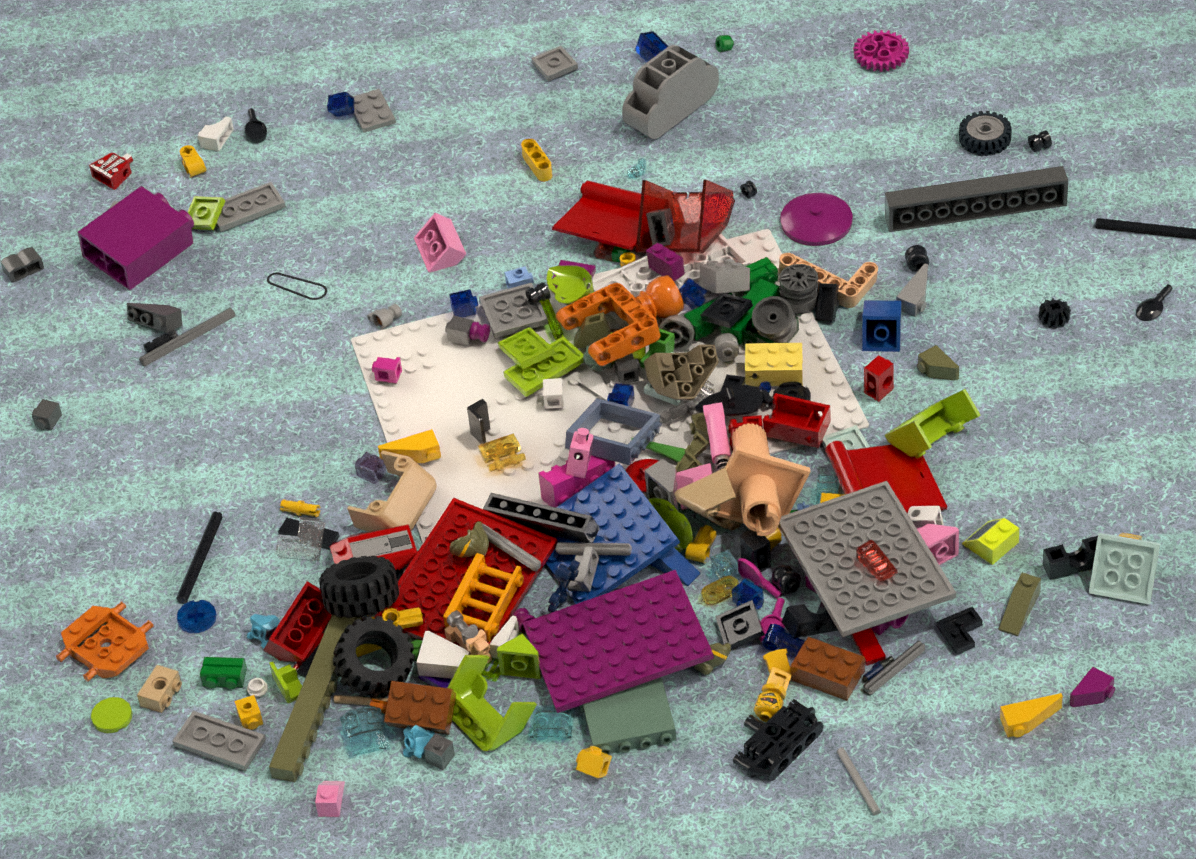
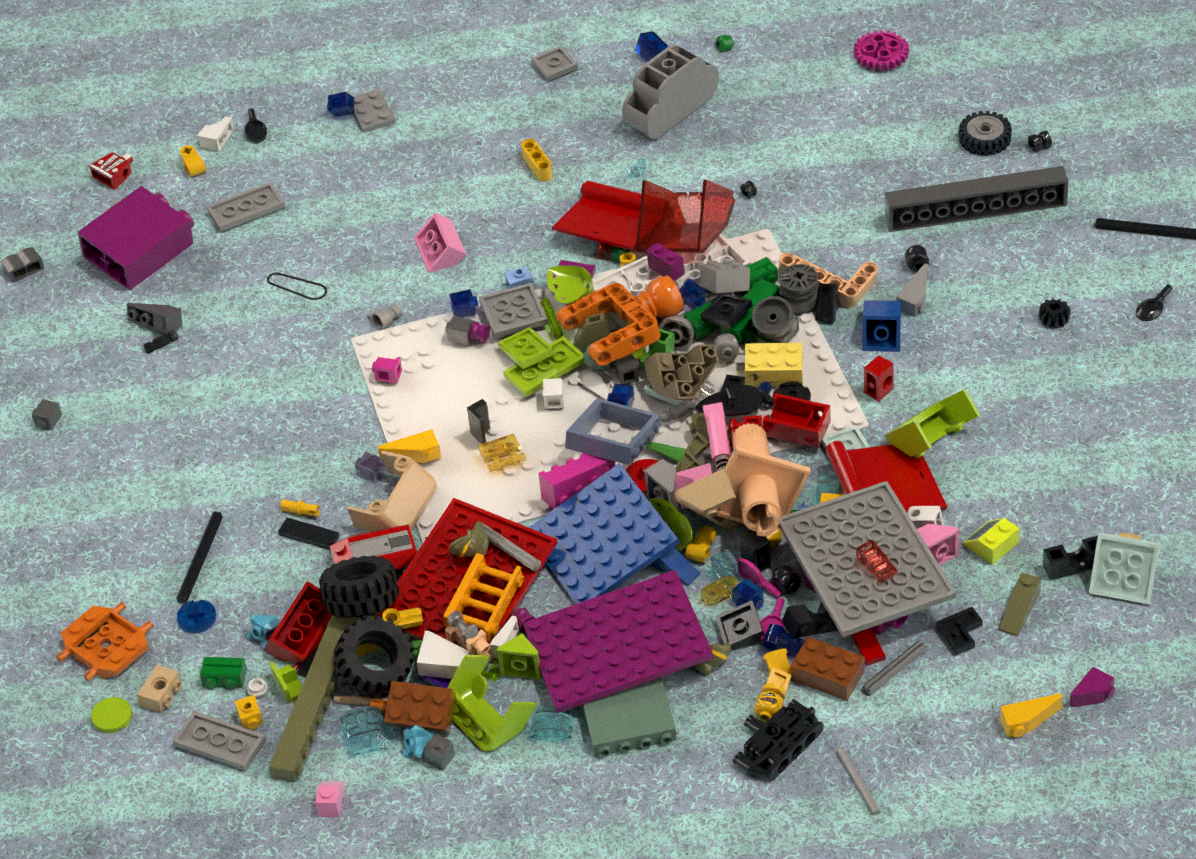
(187, 336): dark grey axle -> none
(205, 211): lime tile -> none
(306, 544): clear brick -> none
(537, 294): black wheel -> none
(544, 518): black brick -> none
(564, 575): dark blue plant -> none
(582, 446): bright pink torso -> none
(587, 570): light grey panel -> none
(593, 762): yellow brick -> none
(600, 548): light grey axle -> none
(660, 225): dark grey torso -> none
(816, 219): magenta dish -> none
(876, 668): piece -> none
(937, 364): olive slope -> none

